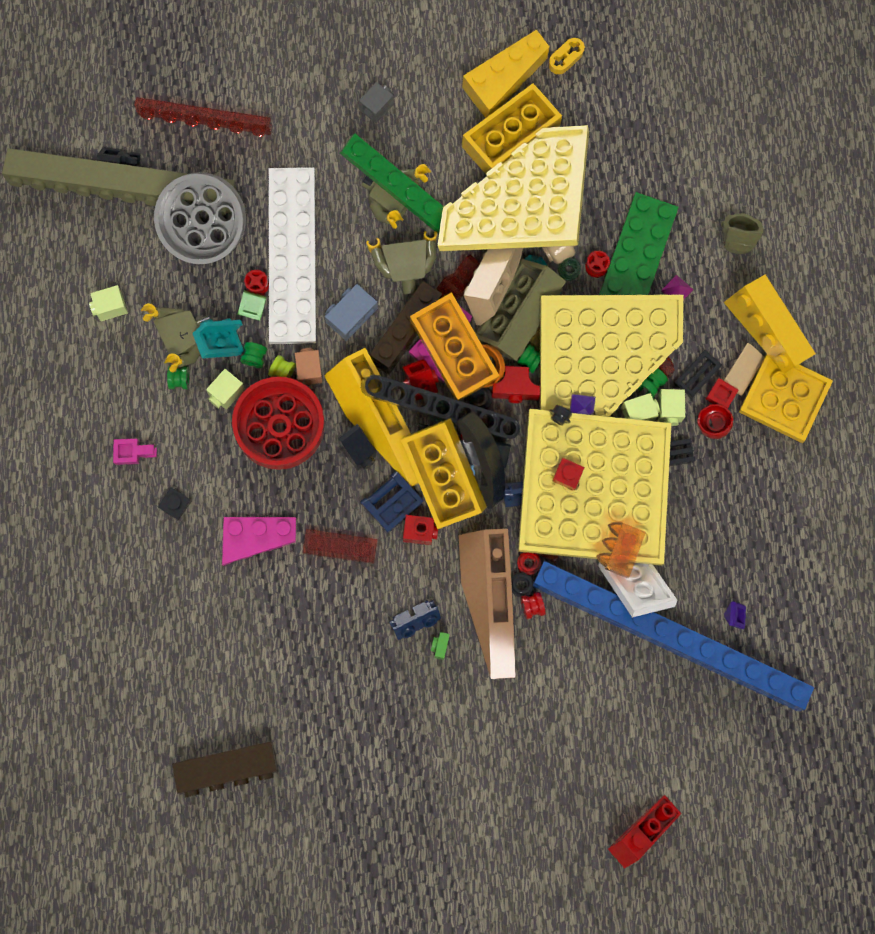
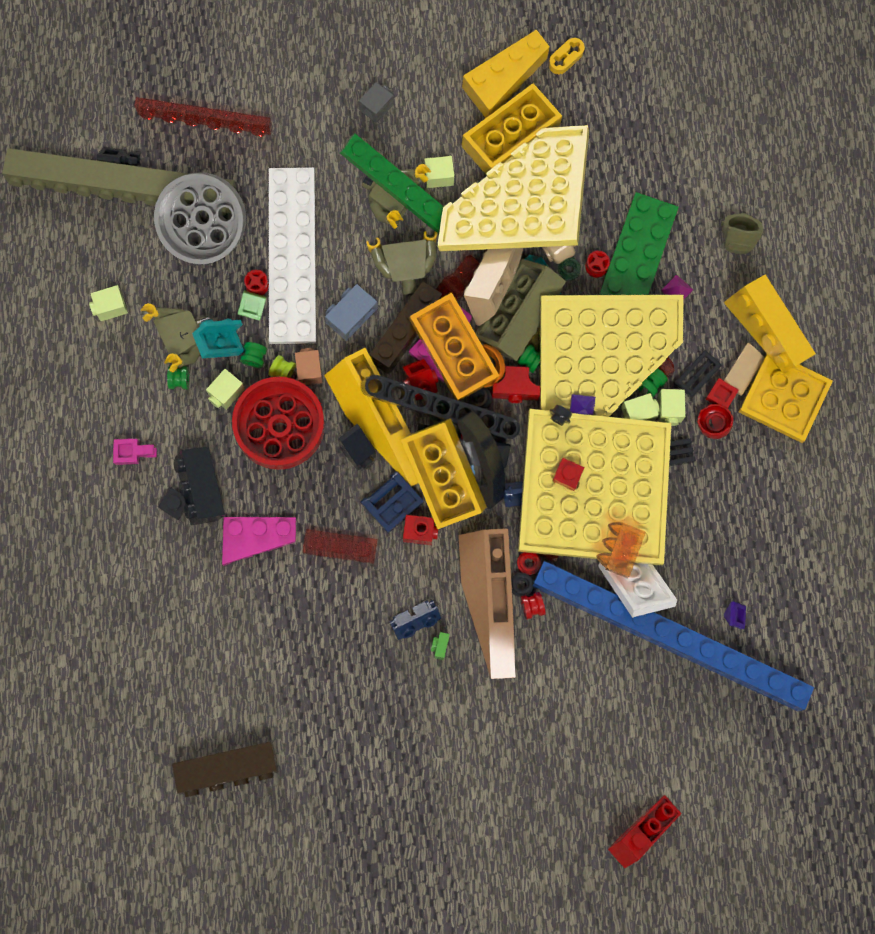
(199, 486): none -> black brick
(441, 171): none -> yellowish green brick

